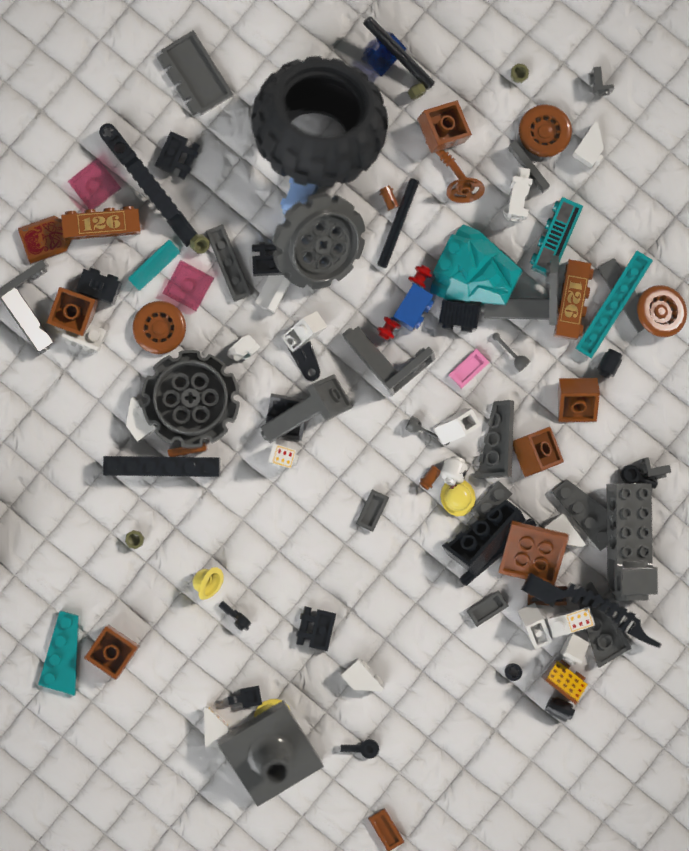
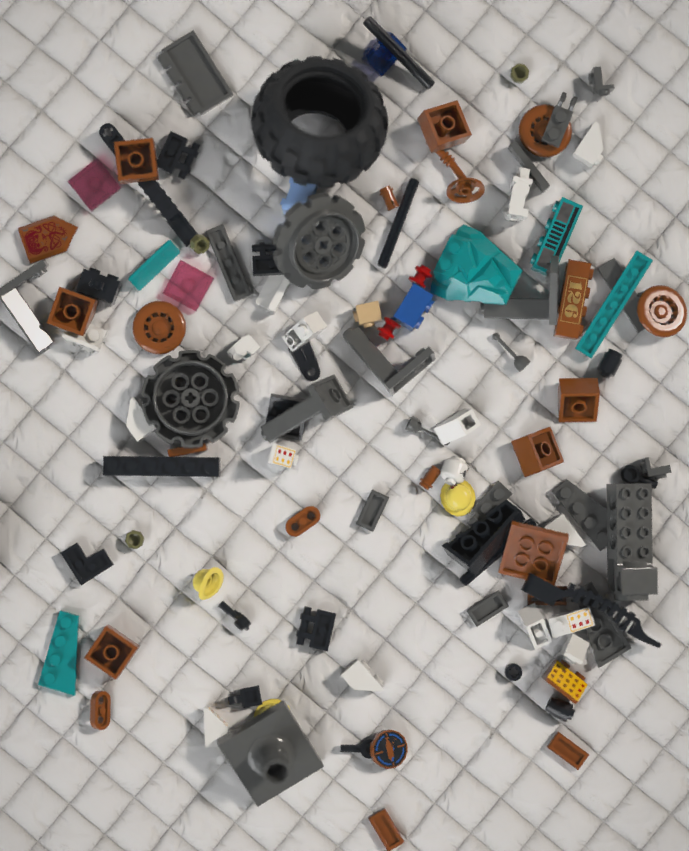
(84, 567): none -> black plate
(100, 224): dark orange brick -> none
(100, 710): none -> dark orange plate
(136, 160): none -> dark orange brick
(303, 521): none -> dark orange plate
(367, 314): none -> tan brick
(388, 749): none -> tile
(416, 91): olive tile -> none
(459, 315): black brick -> none
(468, 368): bright pink tile -> none
(497, 453): dark grey wing -> none
(558, 122): none -> dark grey hinge
(567, 750): none -> dark orange tile

